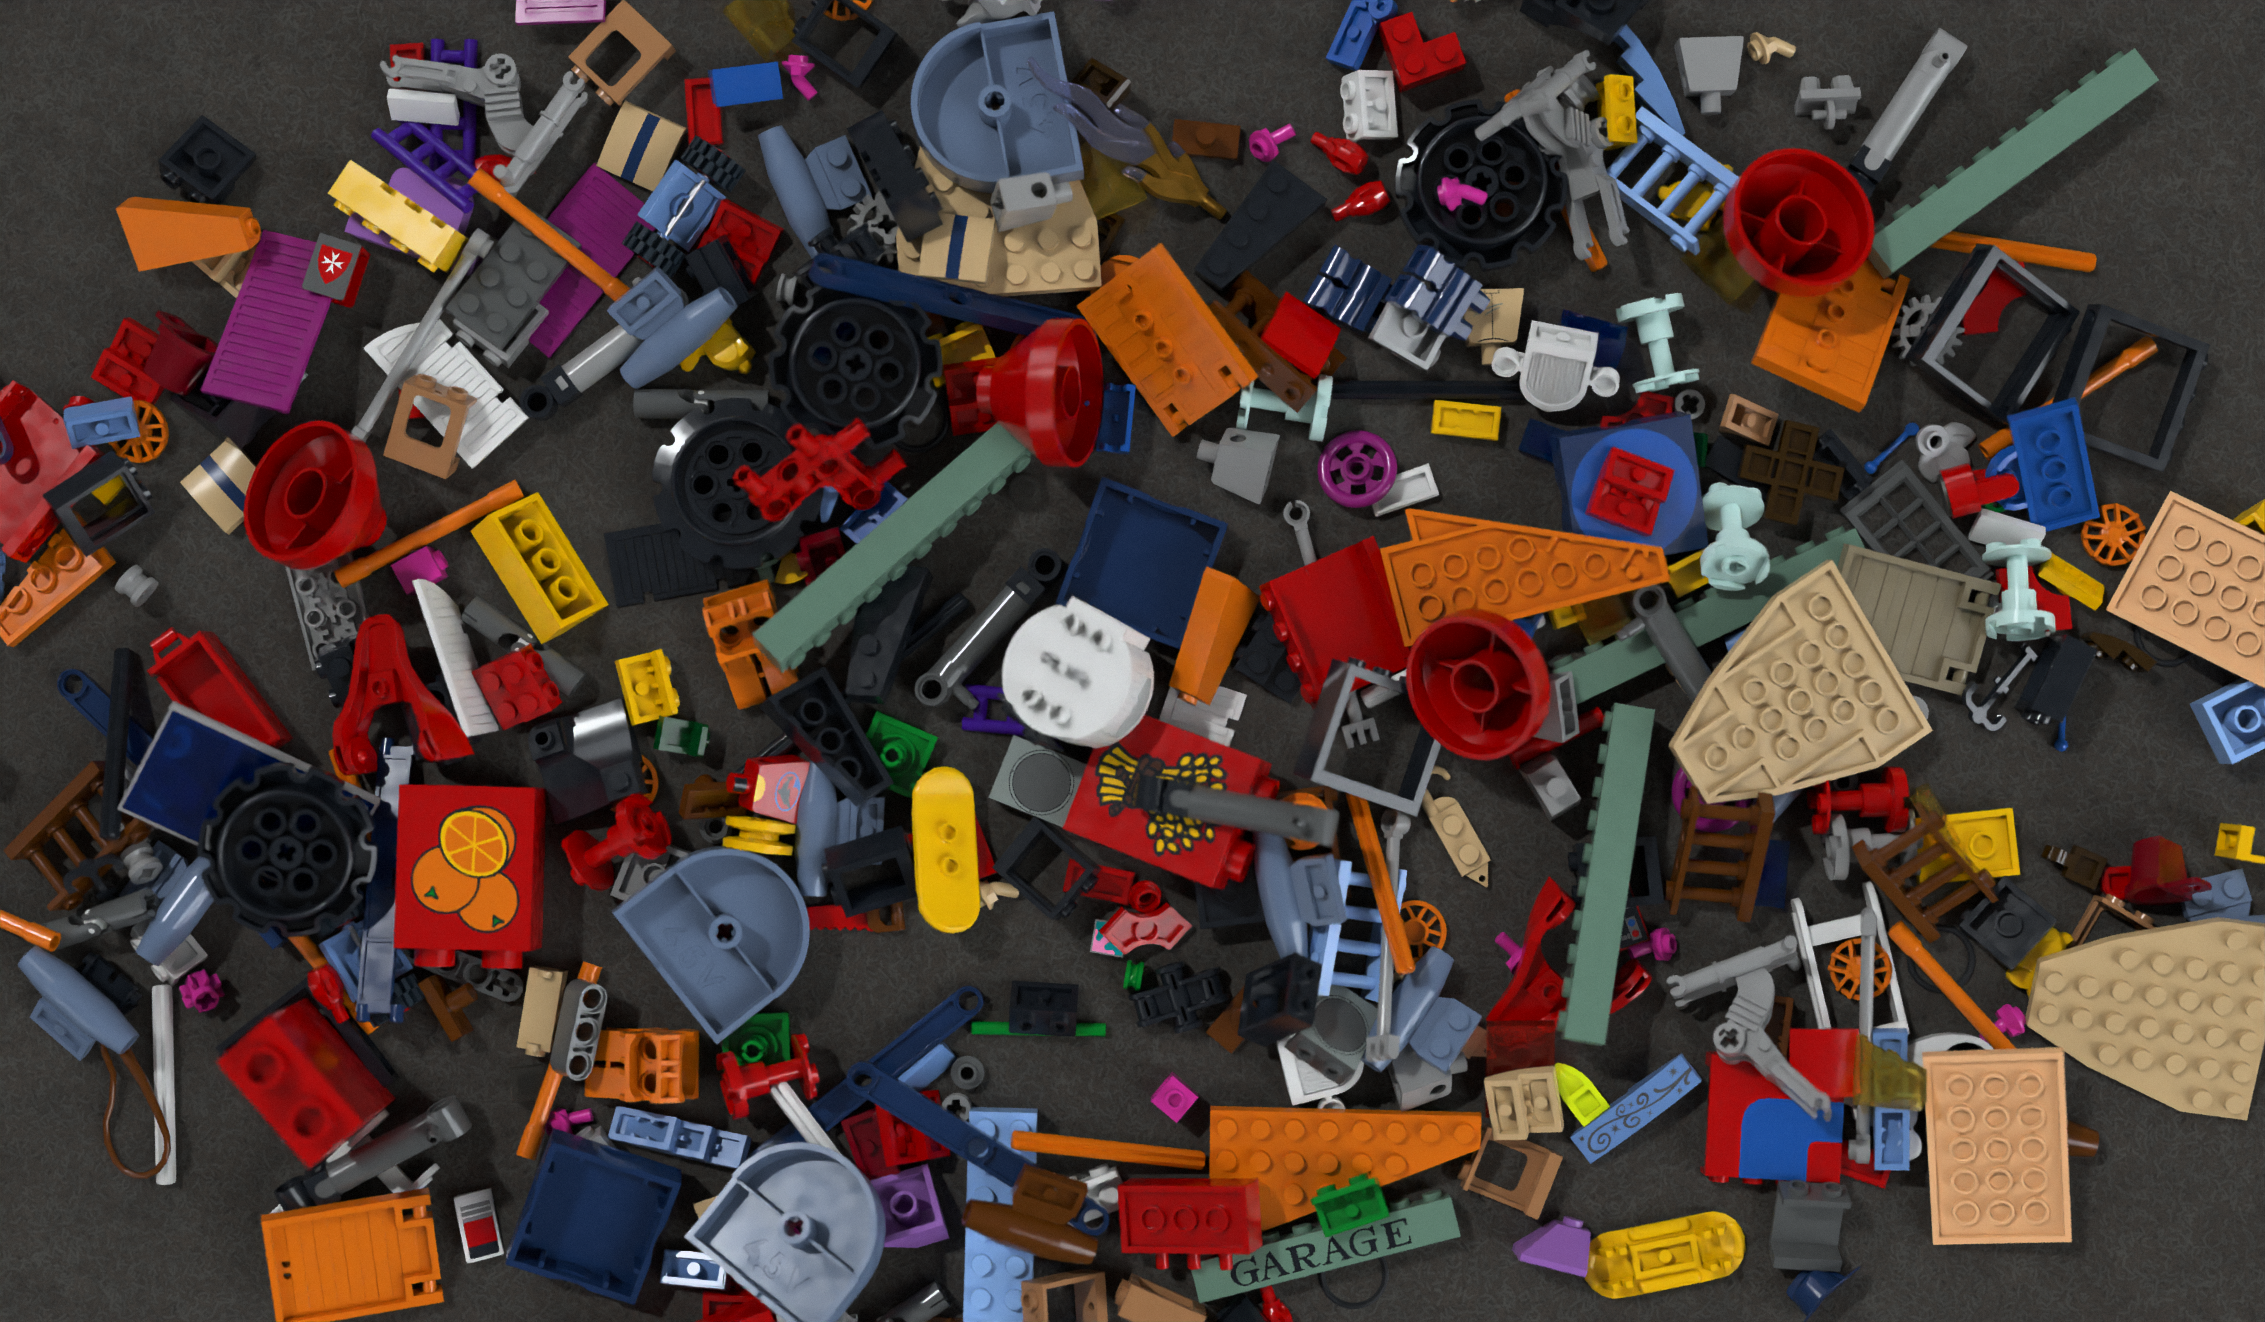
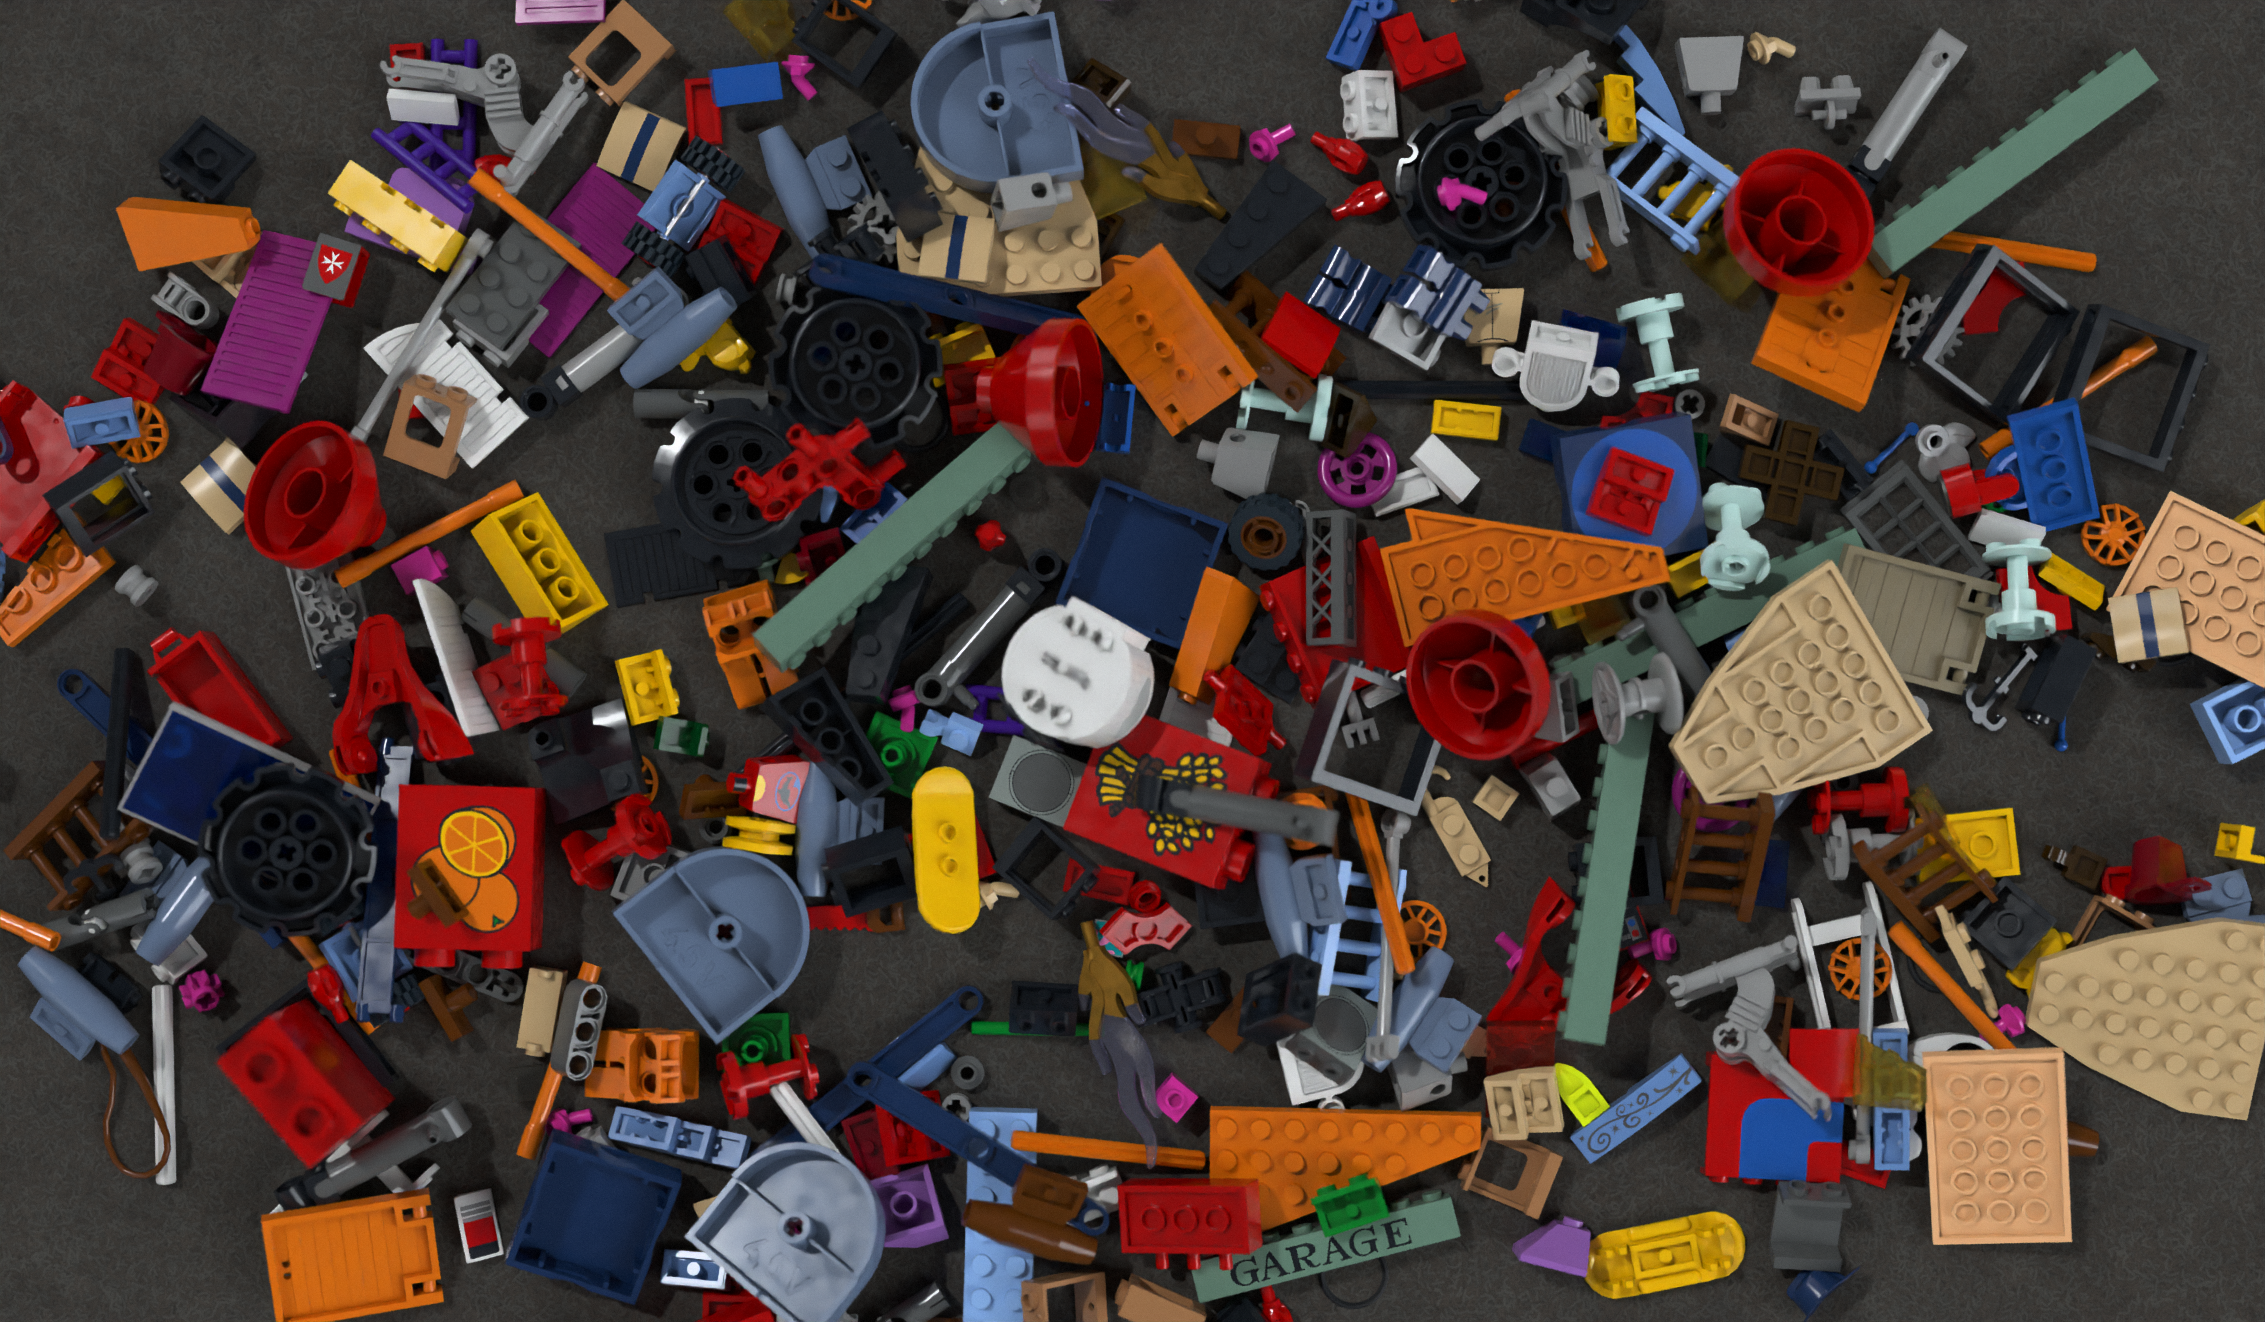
(182, 300): none -> light grey piece
(435, 895): none -> reddish brown tile
(528, 652): none -> red piece
(904, 700): none -> dark pink plate
(957, 731): none -> light blue plate
(990, 535): none -> red piece
(1104, 983): none -> clear purple piece
(1243, 710): none -> red plate
(1271, 514): none -> black wheel
(1343, 578): none -> dark grey fence
(1347, 421): none -> dark brown slope
(1445, 469): none -> white tile
(1495, 797): none -> tan plate
(1656, 695): none -> light grey piece
(1968, 959): none -> tan plate
(2148, 625): none -> tan slope

